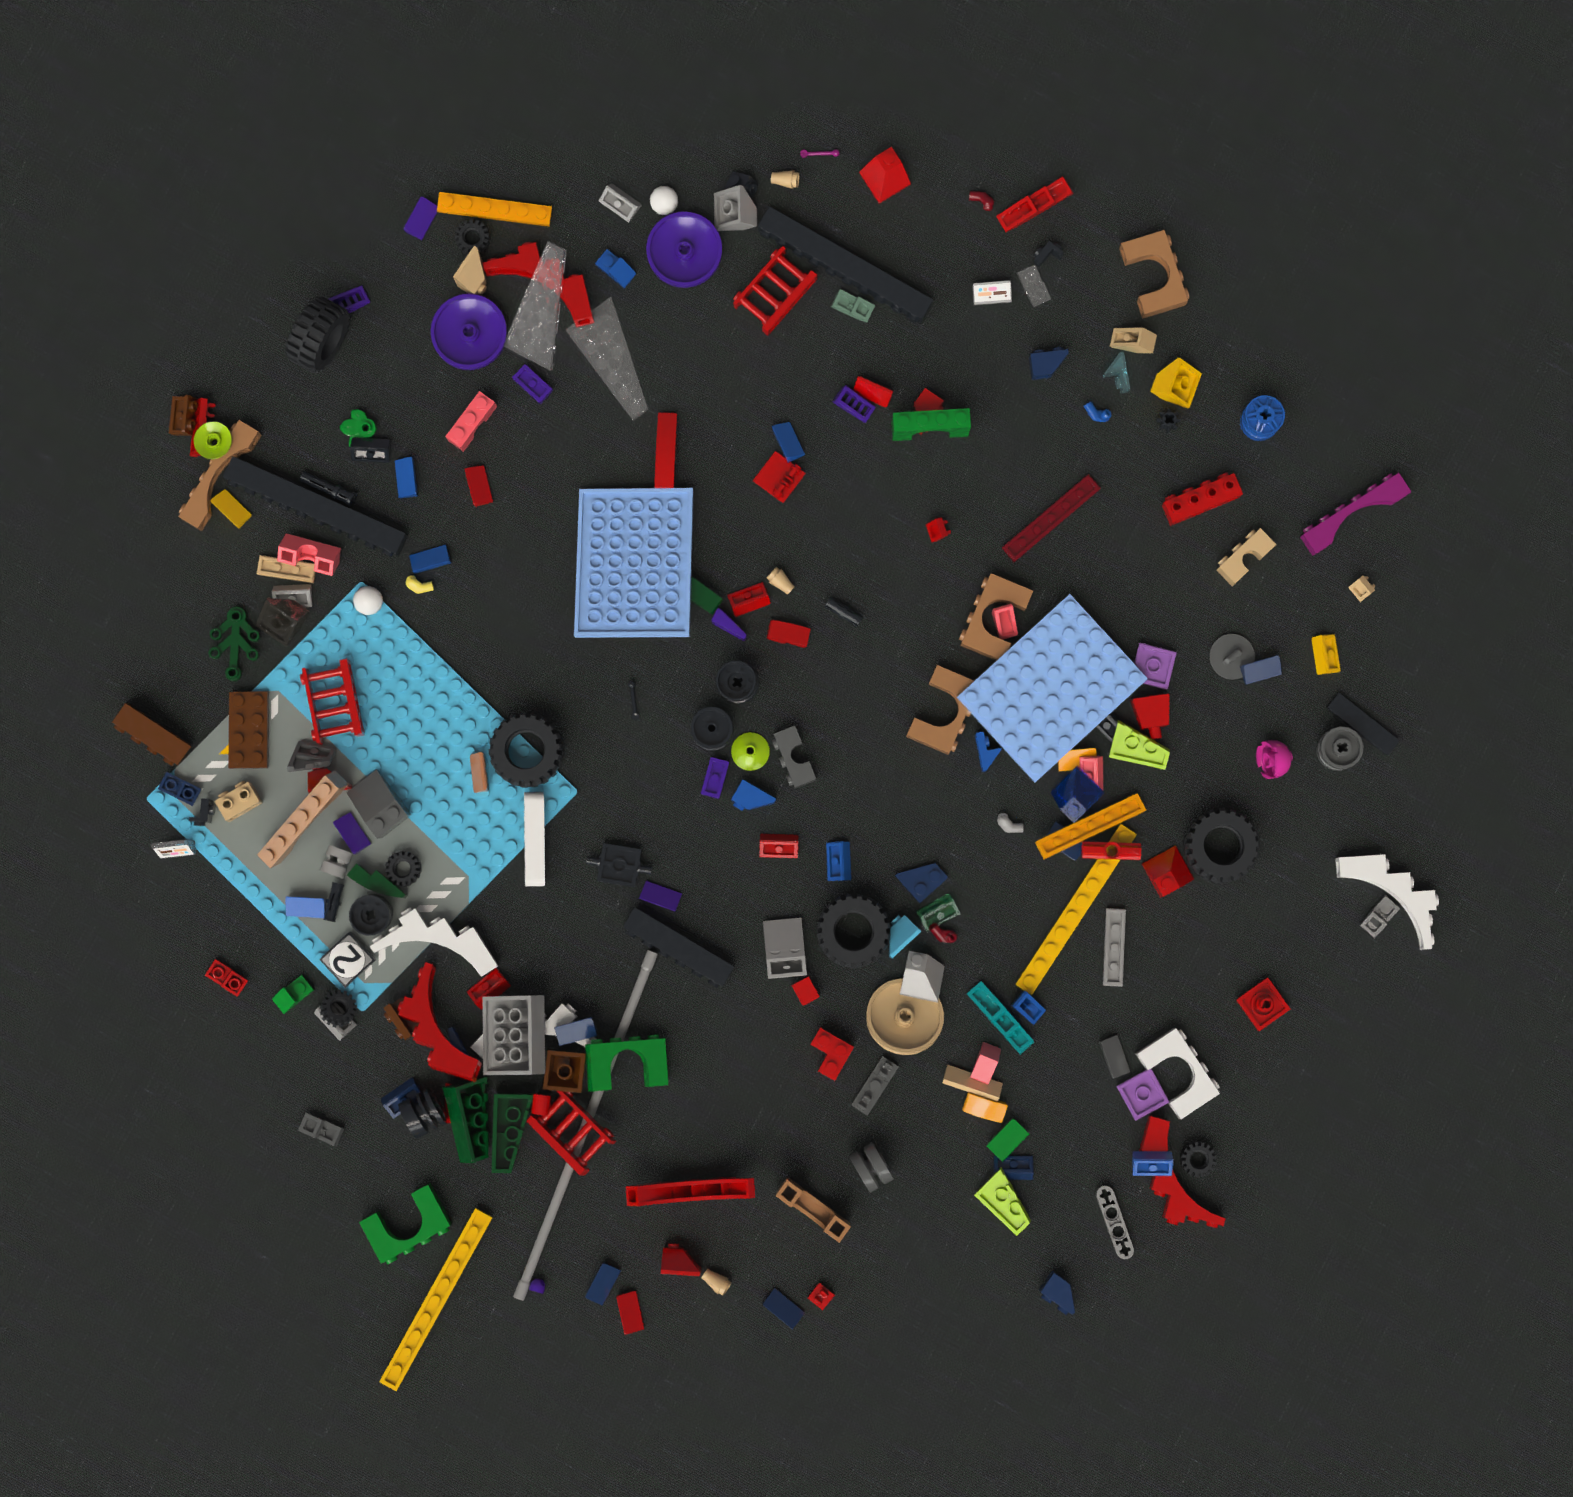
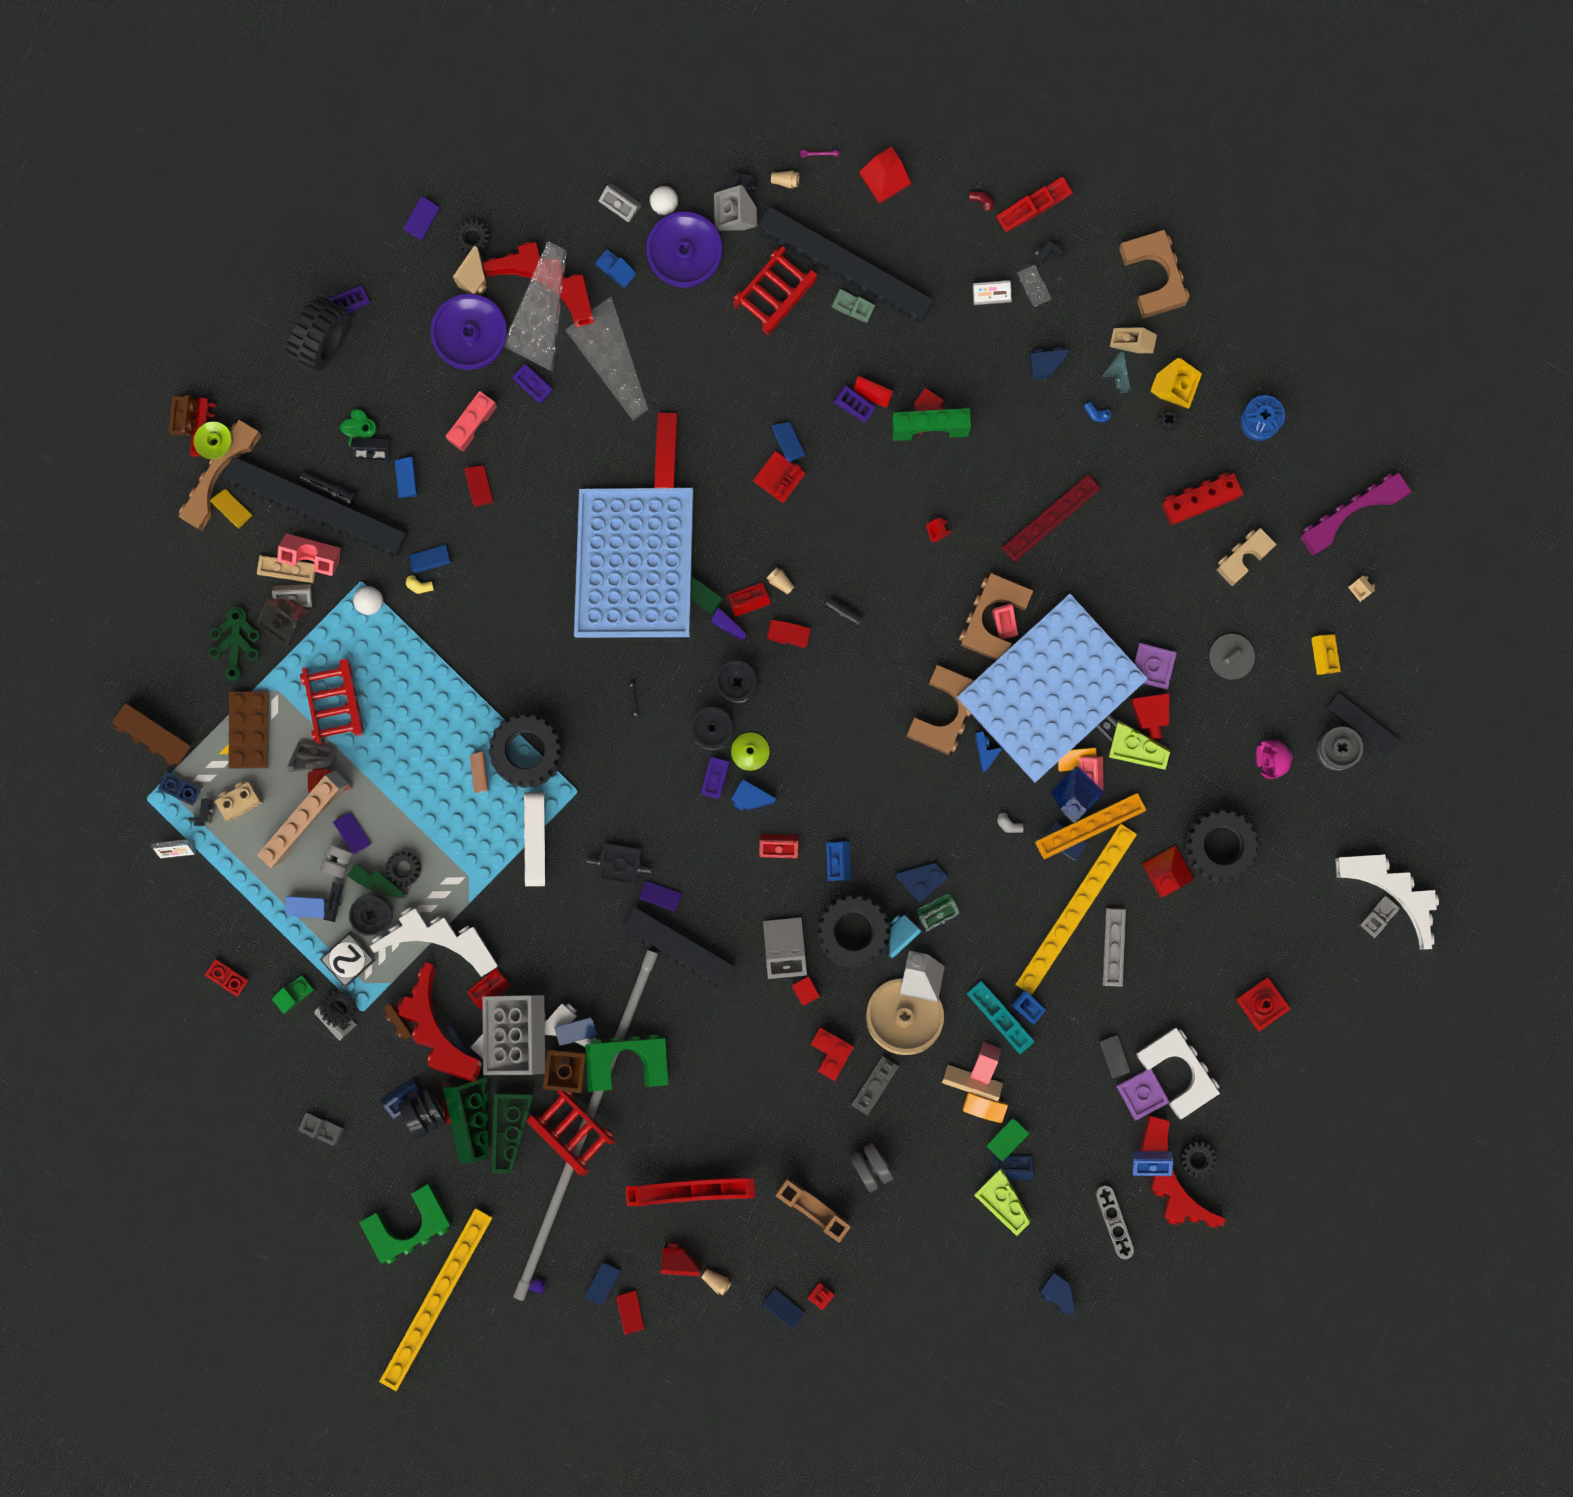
(378, 804): dark grey slope -> none
(494, 209): light orange plate -> none
(541, 1104): red piece -> none
(798, 773): dark grey arch -> none
(945, 936): dark red arm -> none
(1124, 851): red piece -> none
(1261, 669): dark blue slope -> none

